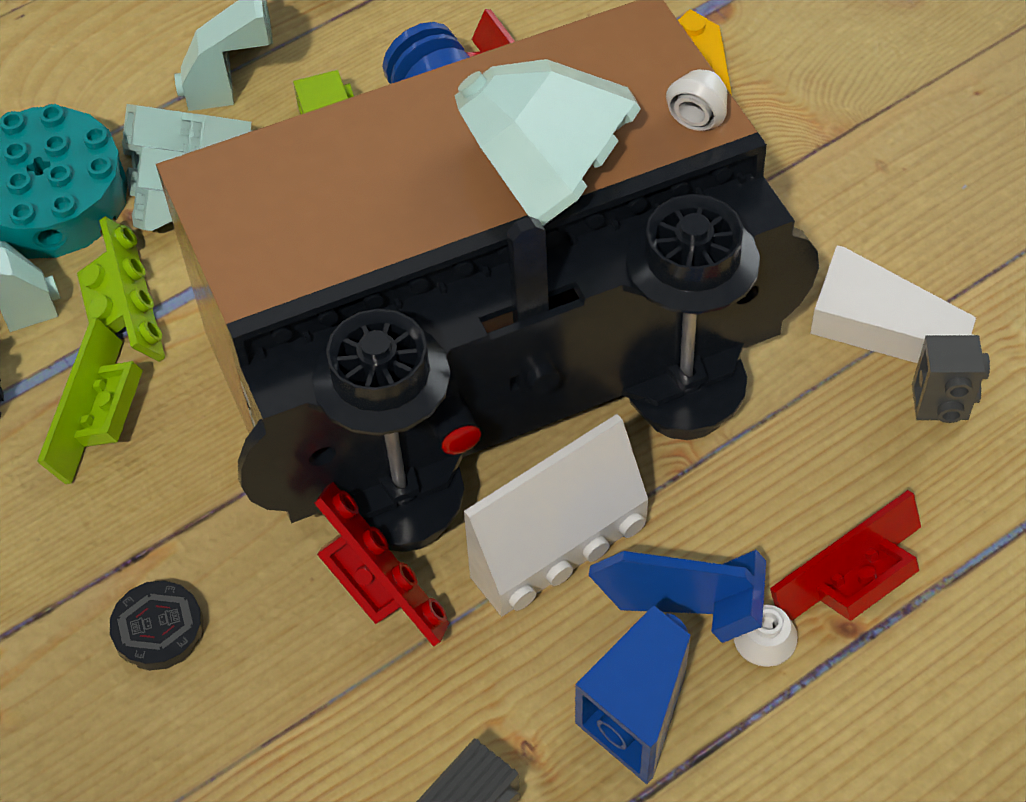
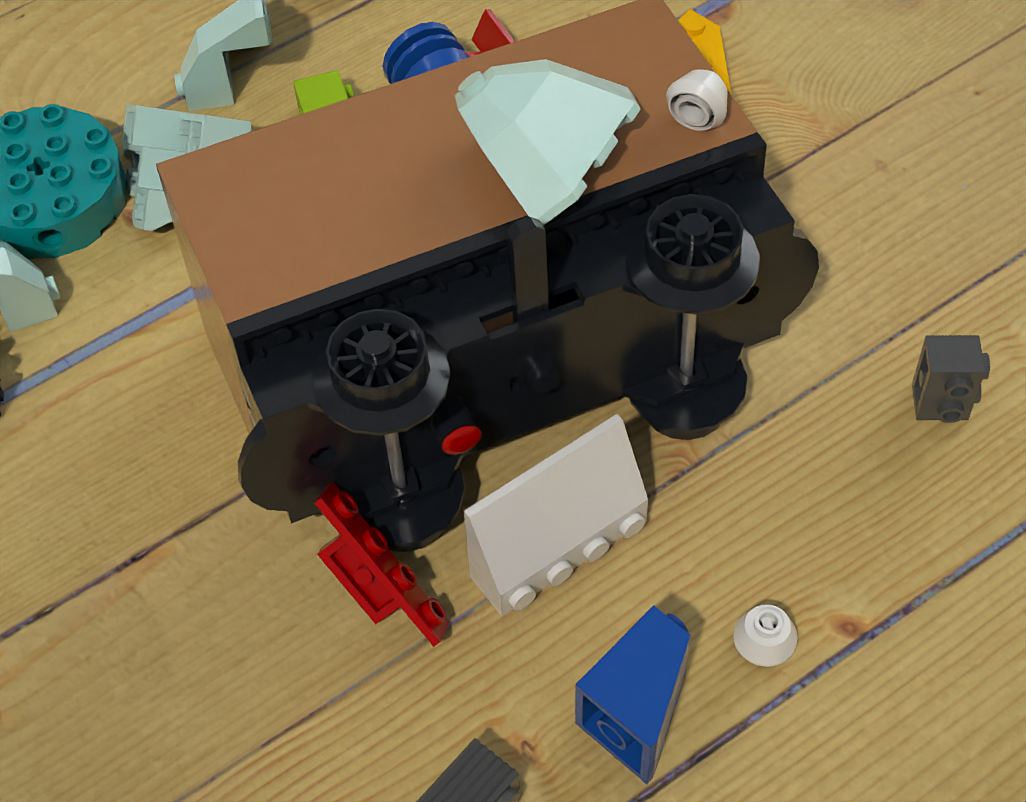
(92, 402): lime bracket -> none
(118, 293): lime bracket -> none
(156, 625): black tile -> none
(678, 585): blue piece -> none
(857, 566): red bracket -> none
(881, 310): white slope -> none

